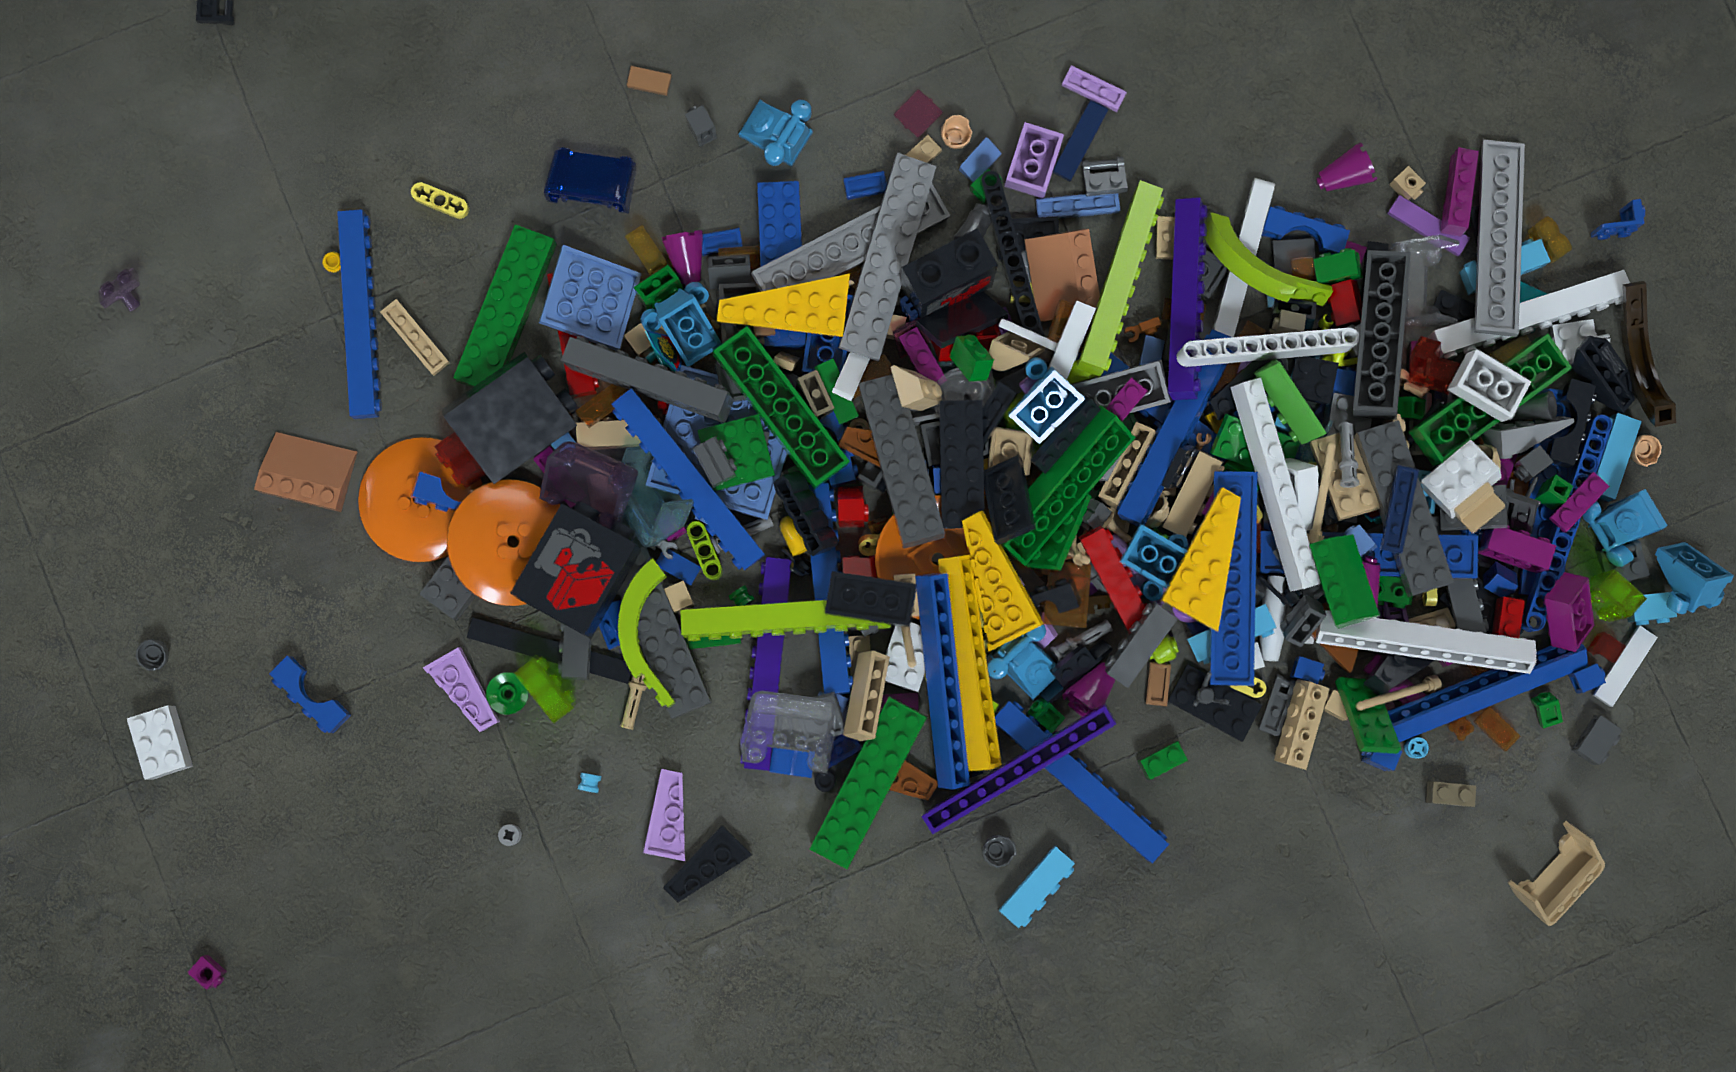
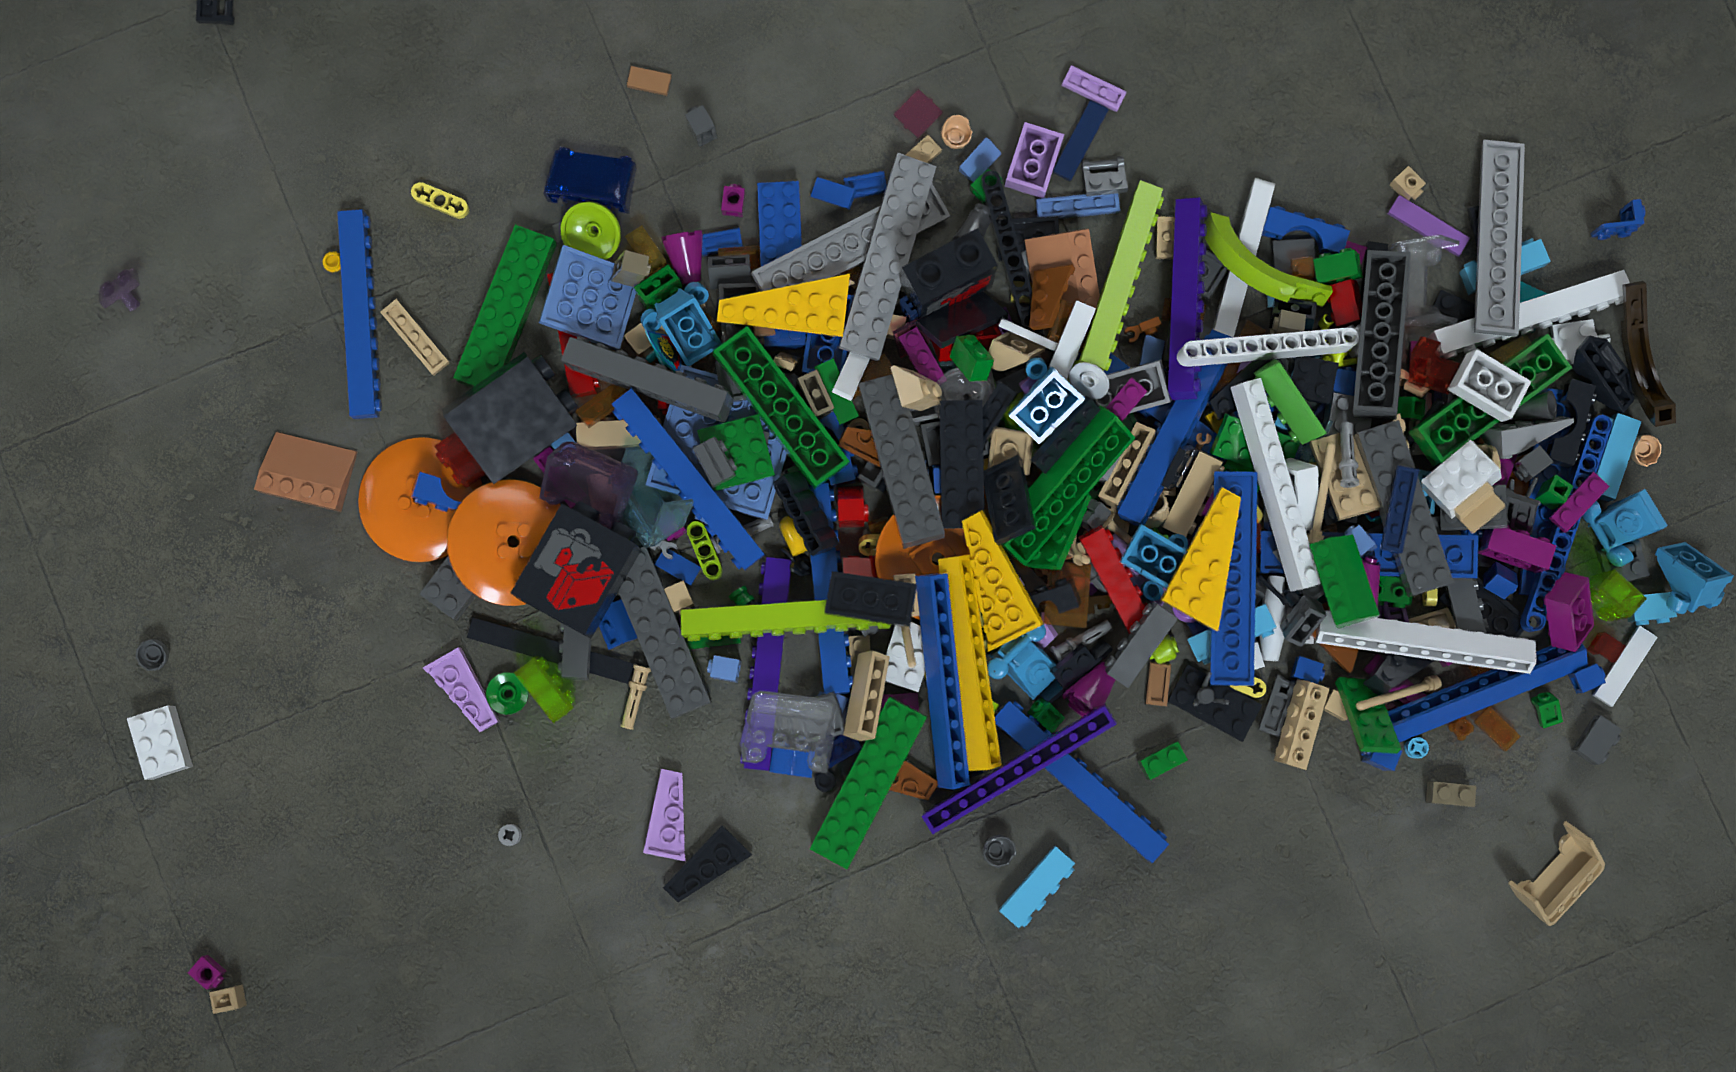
(228, 999): none -> tan slope
(291, 677): blue arch -> none
(579, 233): none -> lime dish
(589, 782): medium azure wheel -> none
(630, 268): none -> dark tan brick
(635, 596): lime arch -> none
(724, 668): none -> medium blue brick
(736, 209): none -> magenta brick
(778, 132): dark azure piece -> none
(833, 193): none -> blue tile
(1046, 295): none -> dark orange wing
(1089, 380): none -> white dish
(1347, 171): magenta cone -> none
(1459, 191): magenta brick -> none
(1508, 617): red brick -> none
(1554, 242): clear yellow brick -> none

